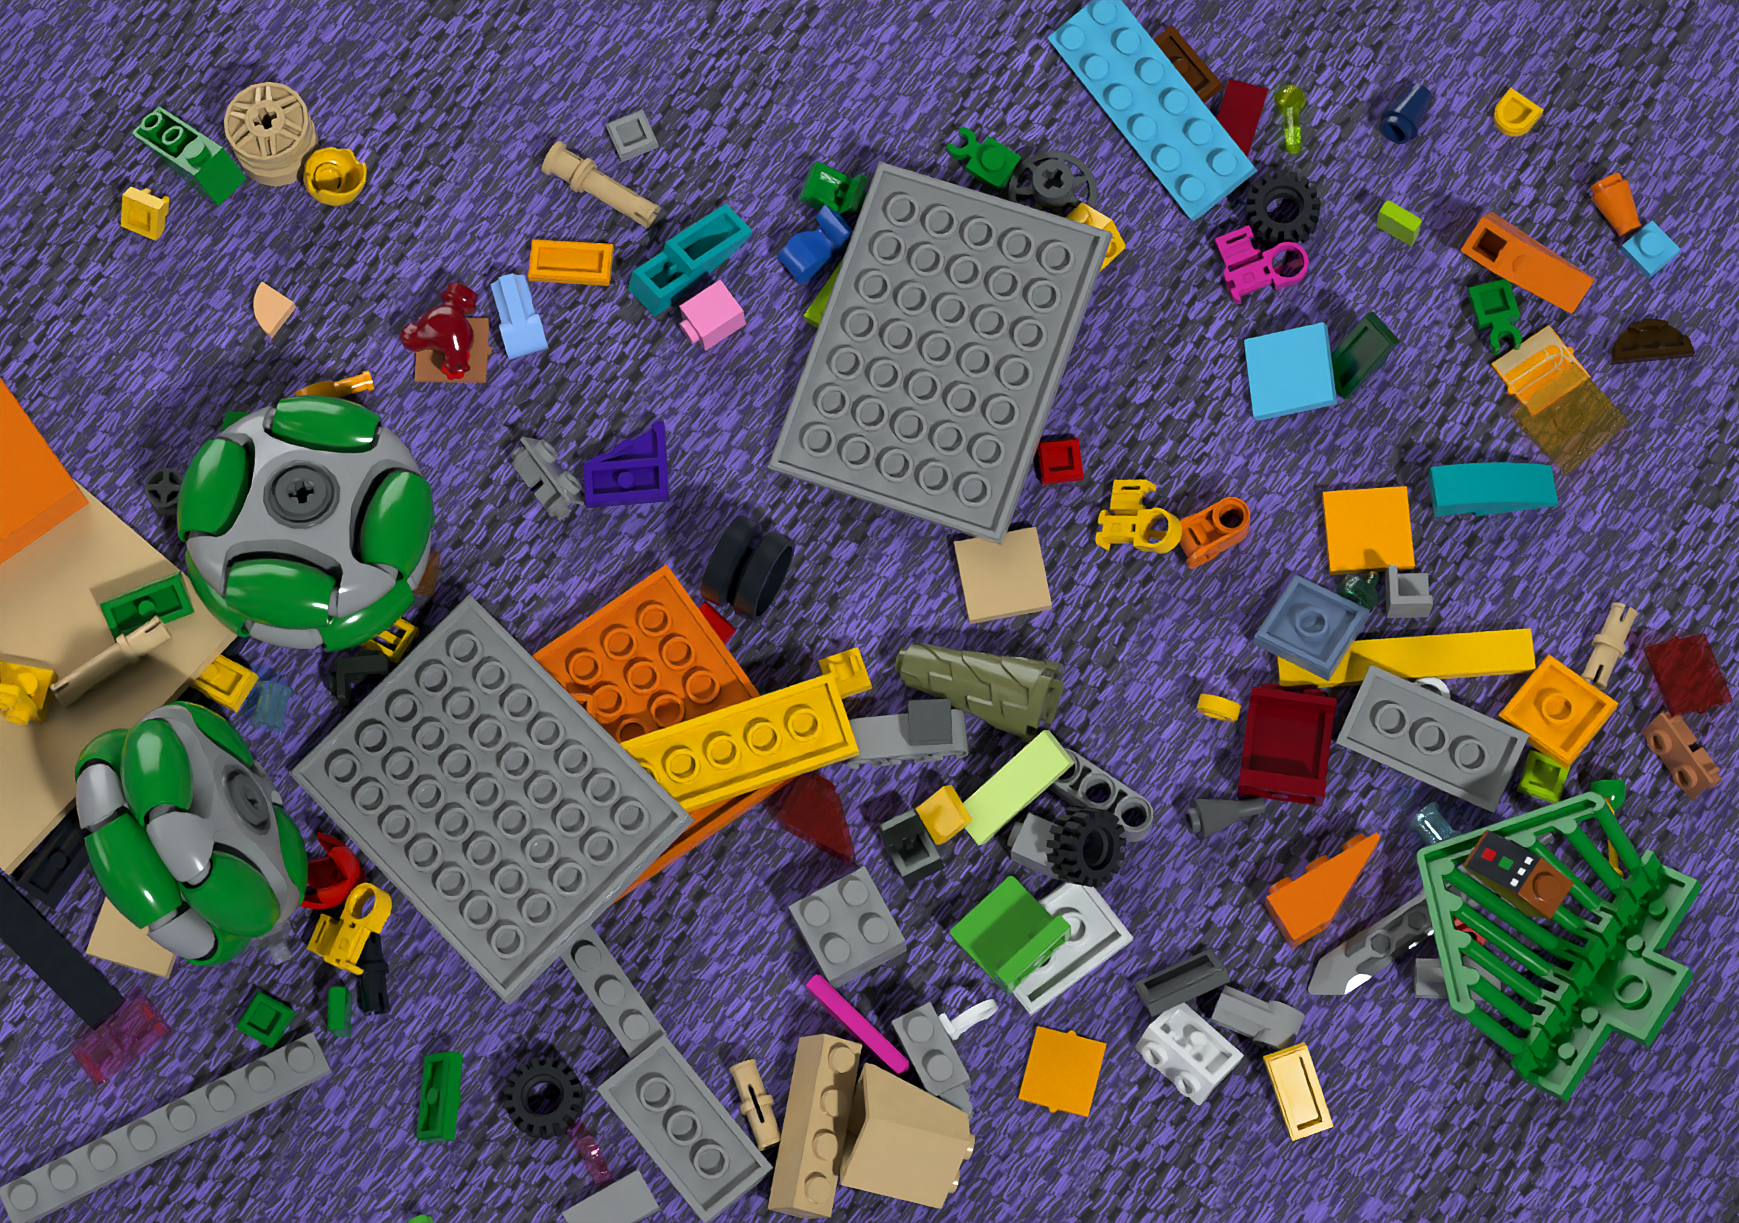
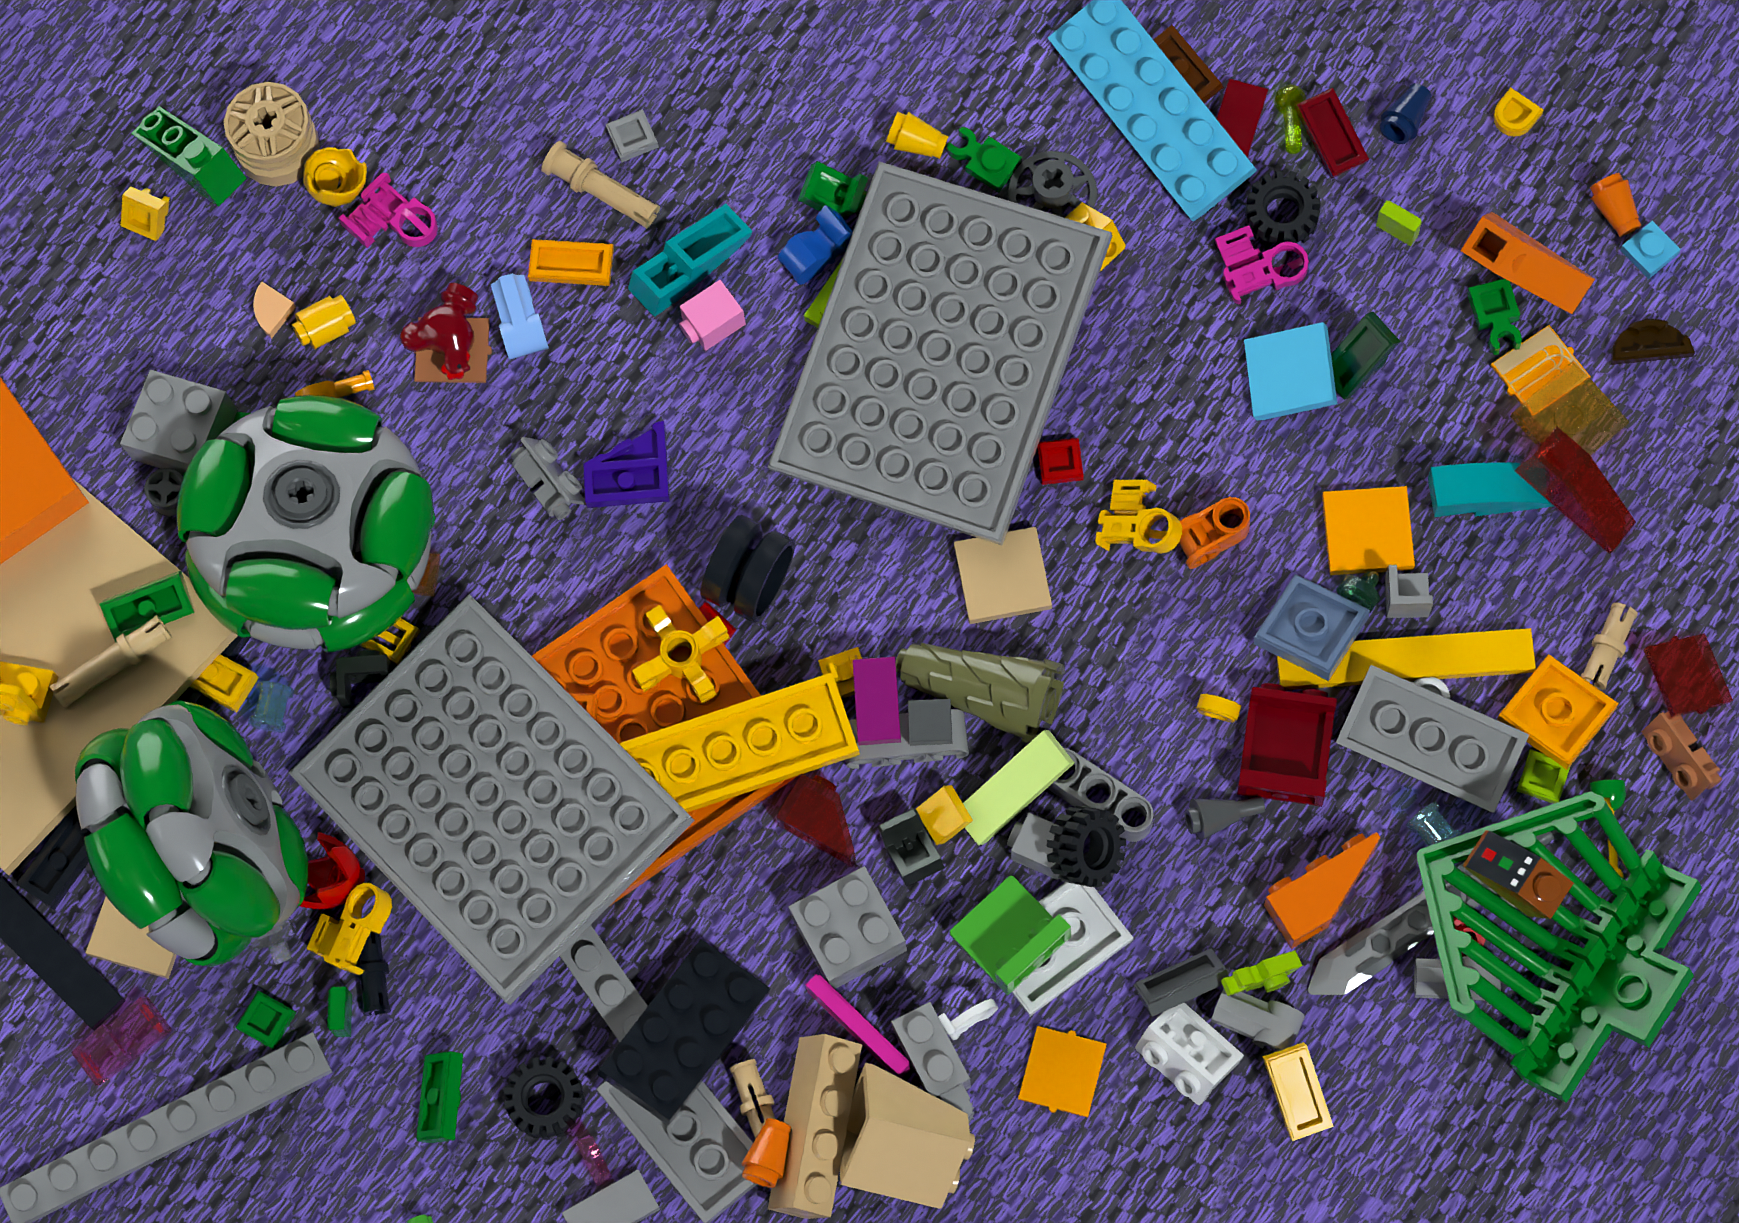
(175, 421): none -> light grey brick
(323, 321): none -> yellow brick
(385, 208): none -> dark pink piece
(655, 670): none -> yellow pin
(684, 1032): none -> black plate
(767, 1155): none -> orange cone
(876, 701): none -> magenta tile
(916, 136): none -> yellow cone
(1270, 973): none -> lime plate
(1331, 133): none -> dark red tile
(1577, 488): none -> clear red slope

